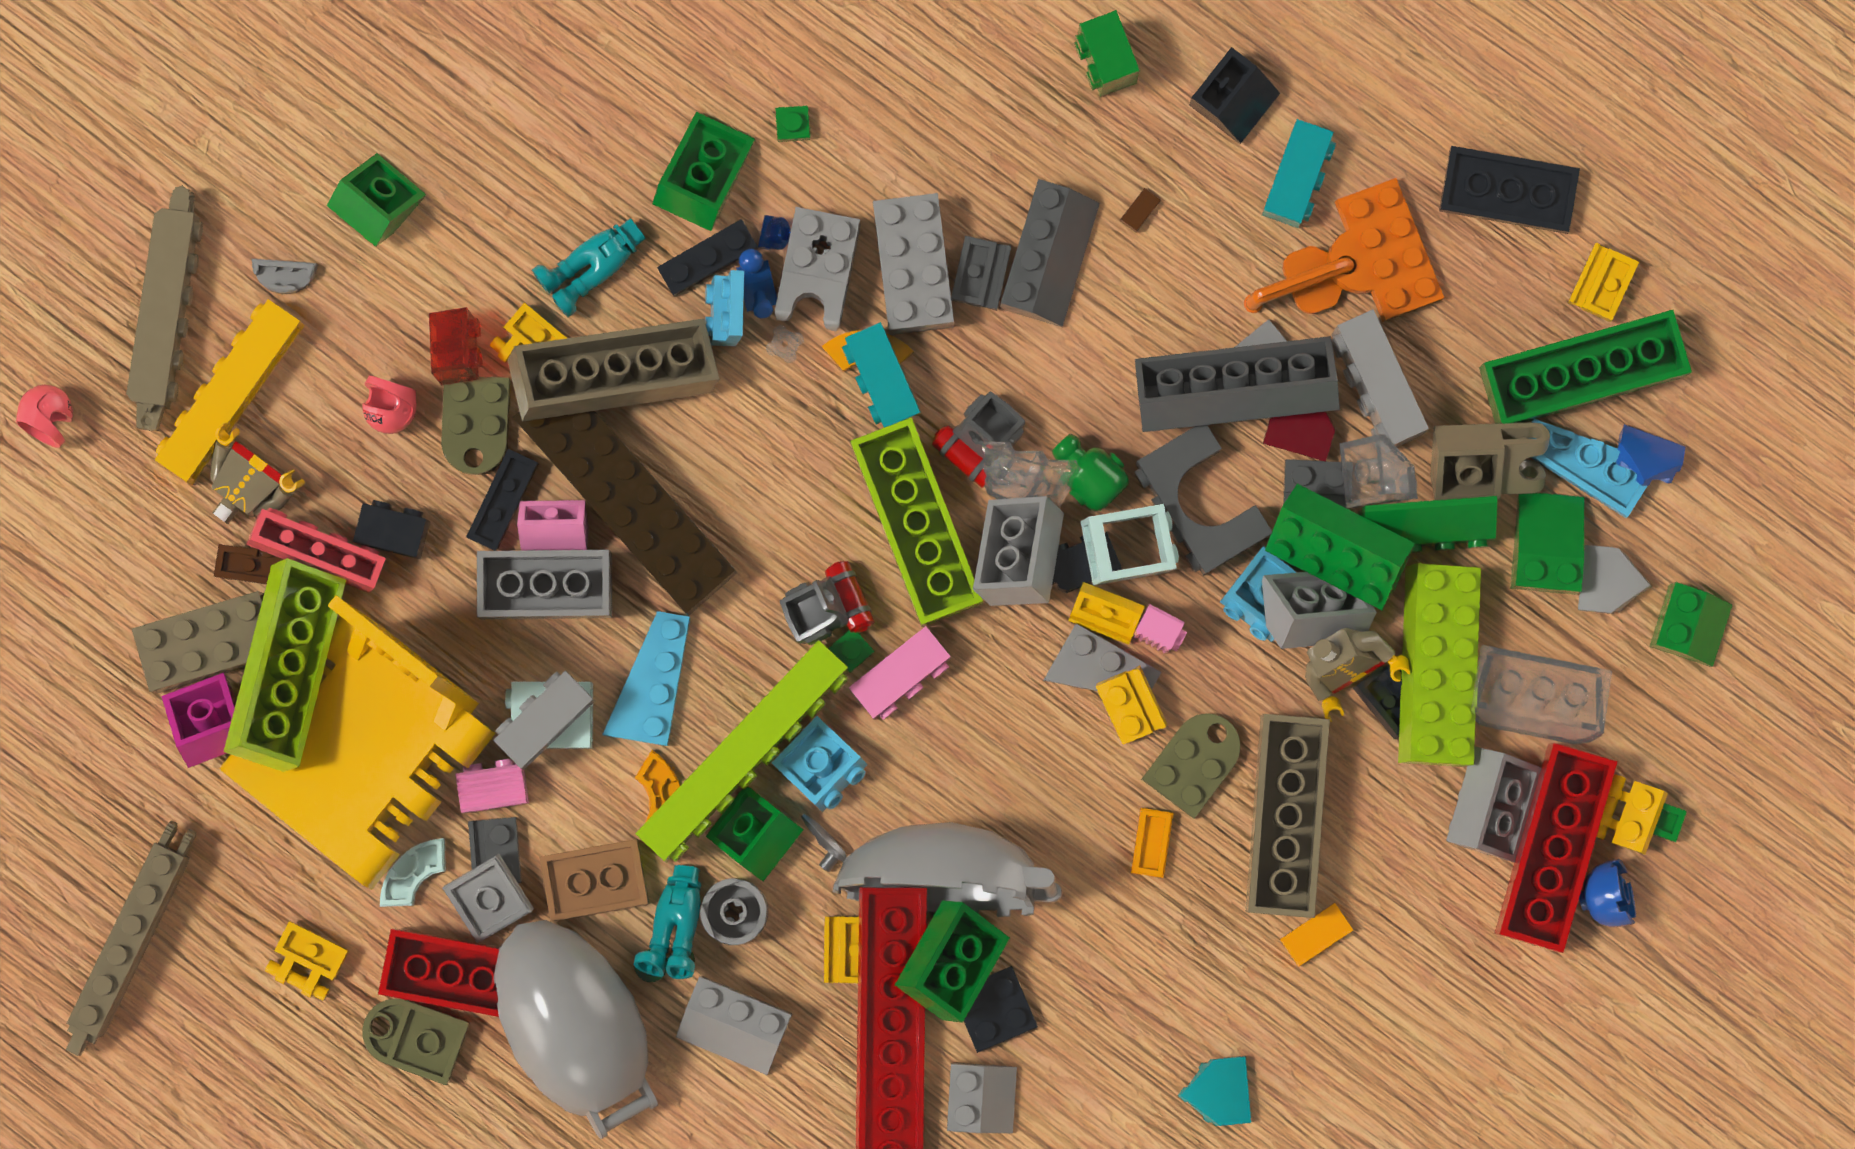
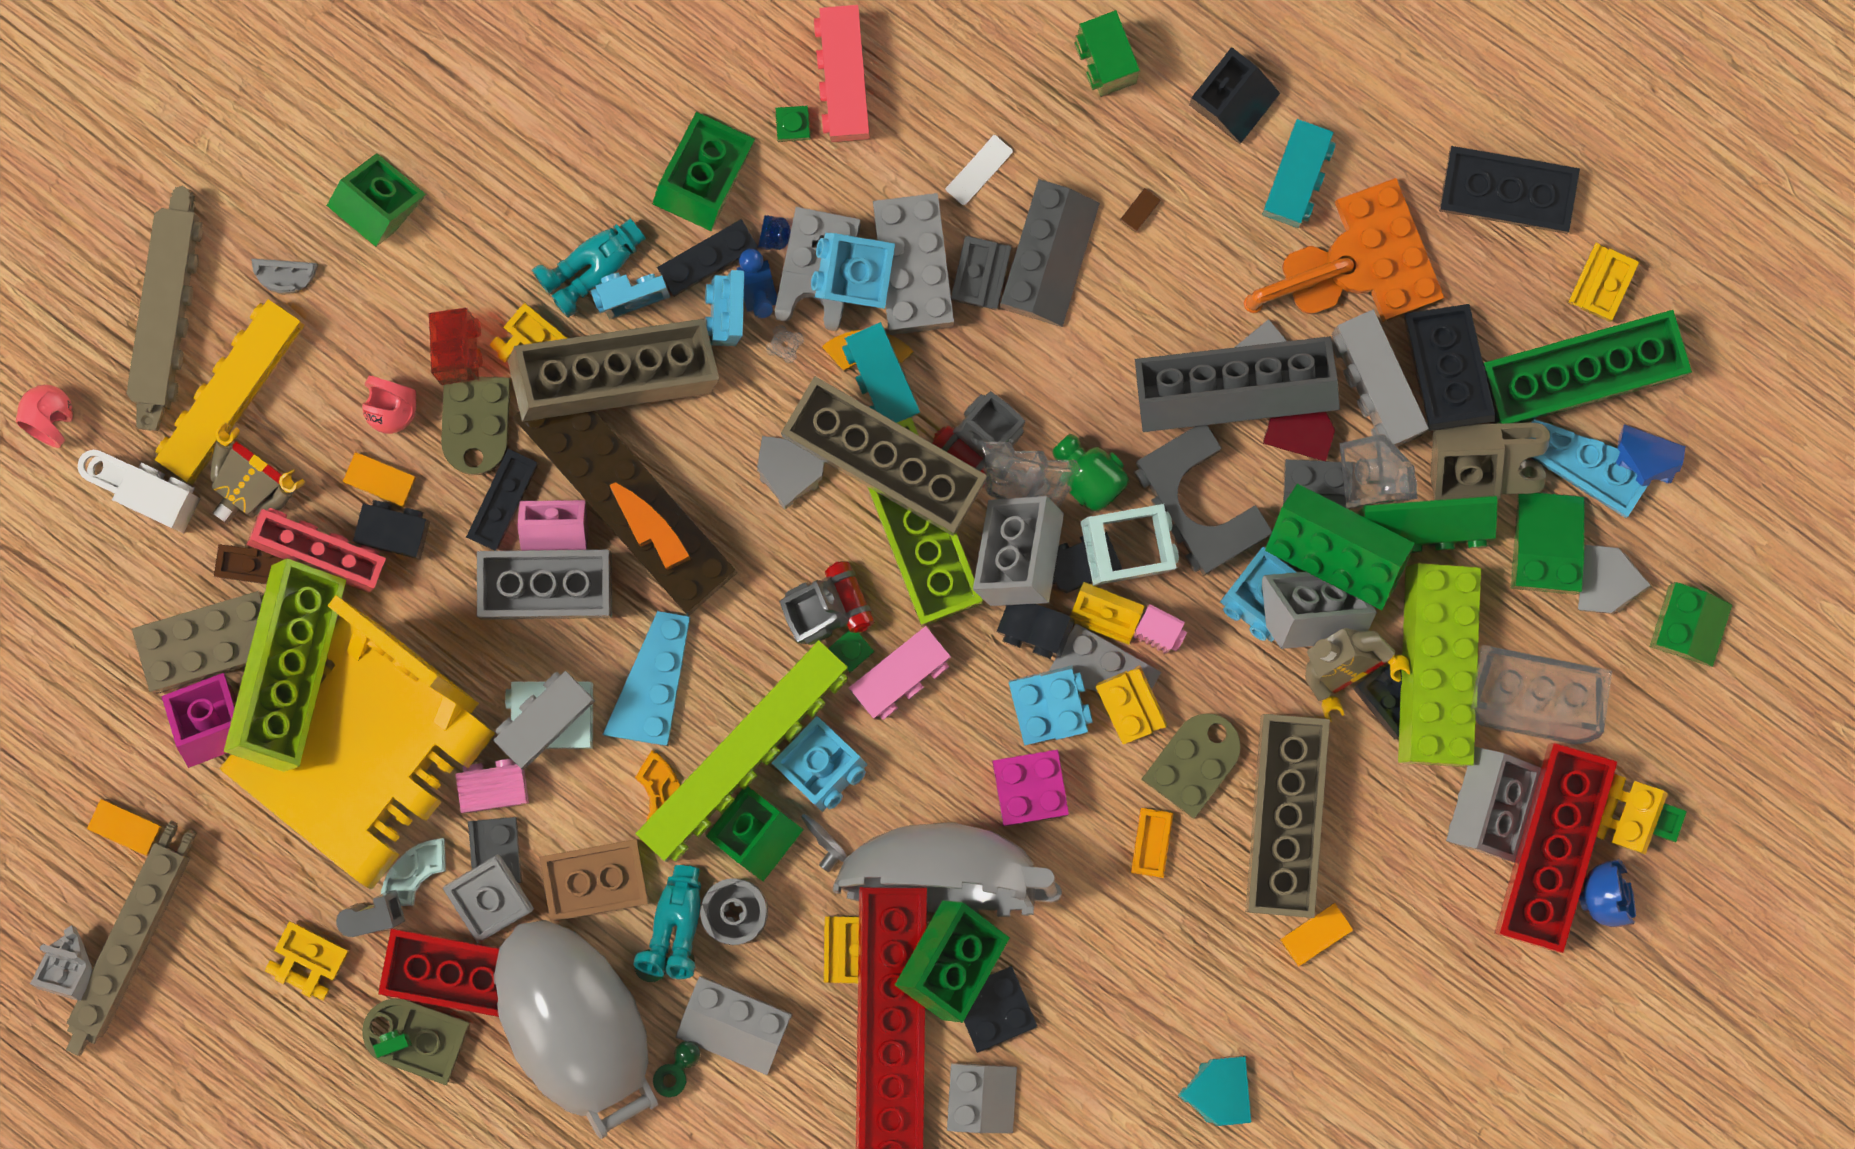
(64, 967): none -> light grey slope
(124, 827): none -> light orange tile
(142, 489): none -> white brick
(365, 919): none -> dark grey leg
(379, 479): none -> light orange tile
(391, 1043): none -> green plate
(619, 297): none -> medium azure plate
(650, 527): none -> orange slope
(686, 1056): none -> dark green plate
(788, 469): none -> light grey slope
(843, 73): none -> coral brick
(853, 270): none -> medium azure plate
(884, 456): none -> dark tan brick
(979, 170): none -> white sticker
(1030, 787): none -> dark pink brick
(1036, 627): none -> black brick
(1050, 705): none -> medium azure plate
(1449, 367): none -> black plate

